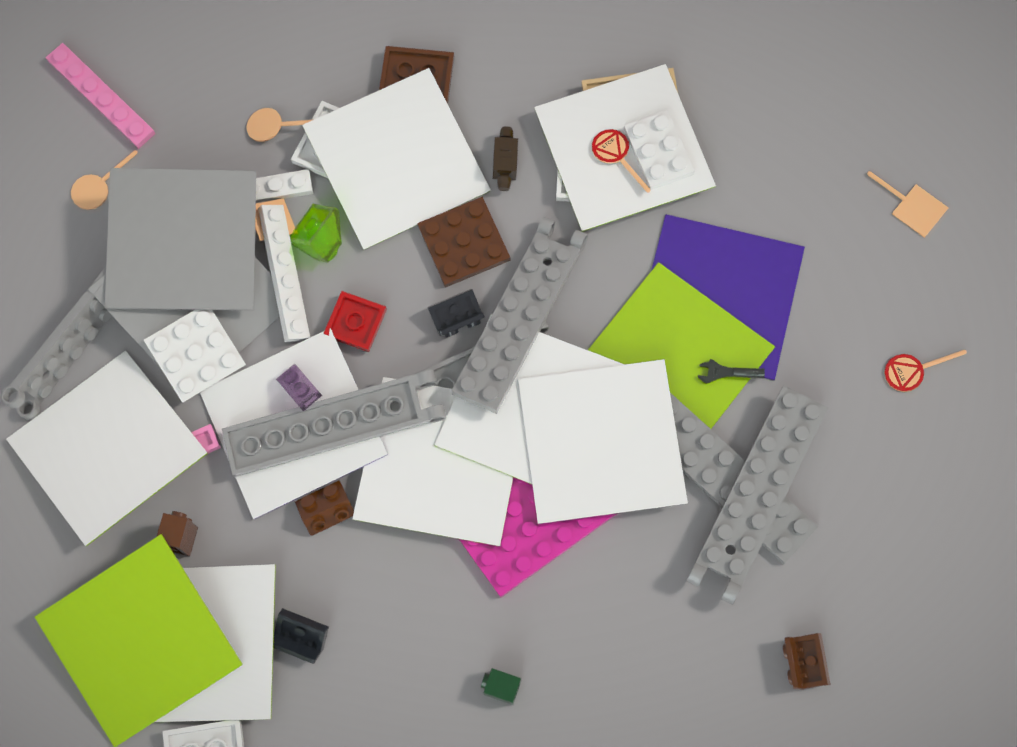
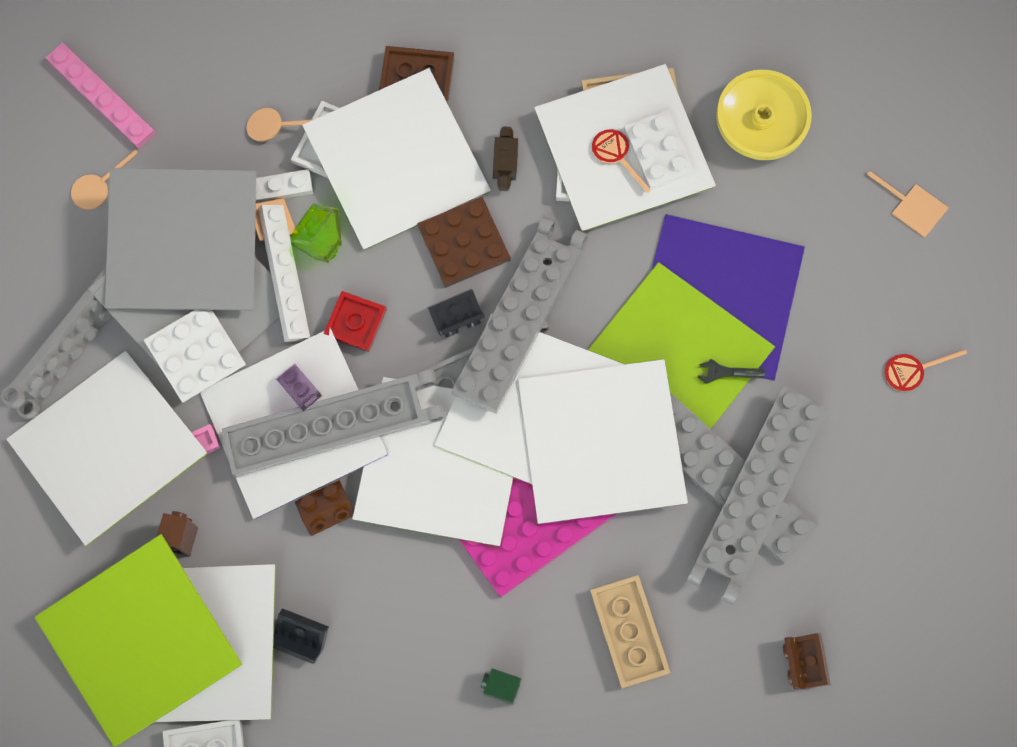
(630, 632): none -> tan plate
(763, 114): none -> light yellow dish

